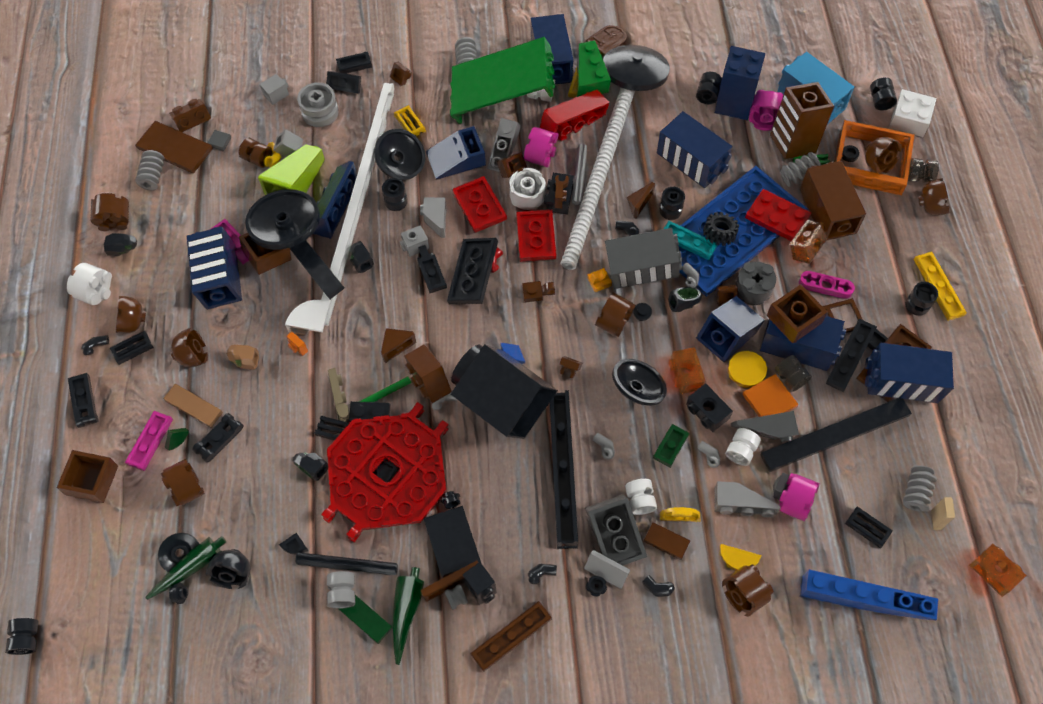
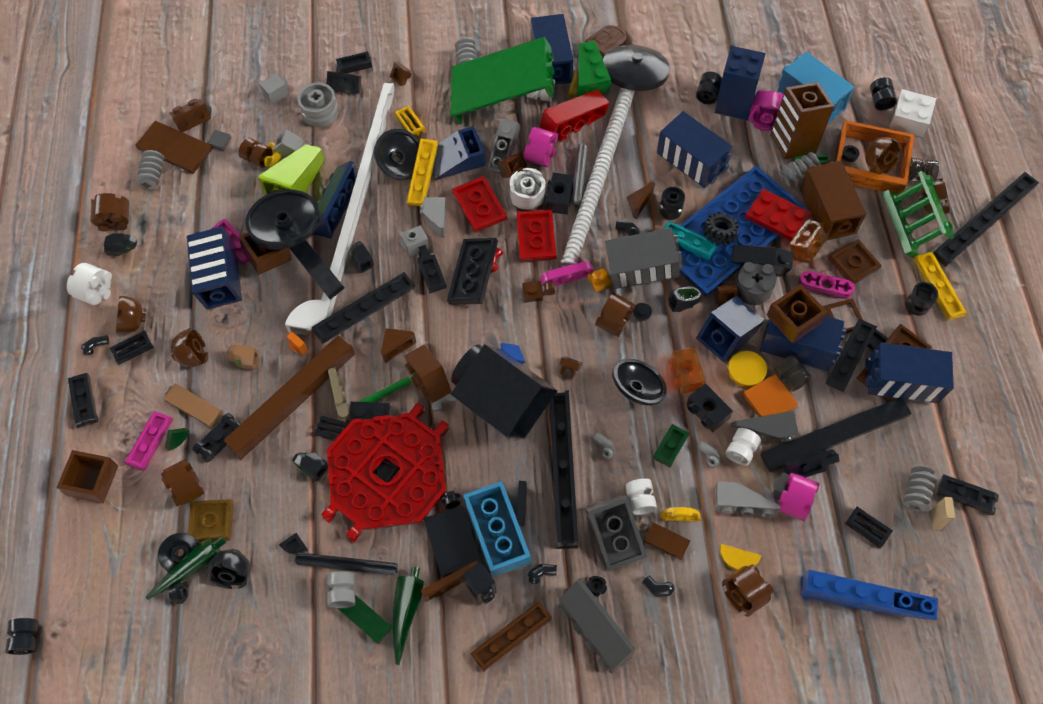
(210, 519): none -> pearl gold tile
(288, 397): none -> reddish brown tile
(363, 307): none -> black tile
(394, 194): black wheel -> none
(422, 172): none -> yellow tile
(456, 596): dark grey wheel -> none
(497, 529): none -> dark azure brick
(521, 504): none -> black tile
(560, 194): reddish brown plate -> none
(567, 273): none -> dark pink beam
(596, 626): none -> dark grey slope
(607, 569): light grey tile -> none
(692, 275): light grey arm -> none
(778, 258): none -> black slope
(811, 463): none -> black hinge
(854, 262): none -> reddish brown tile
(899, 215): none -> green fence
(968, 494): none -> black plate
(985, 219): none -> black tile
(1000, 582): clear orange brick -> none

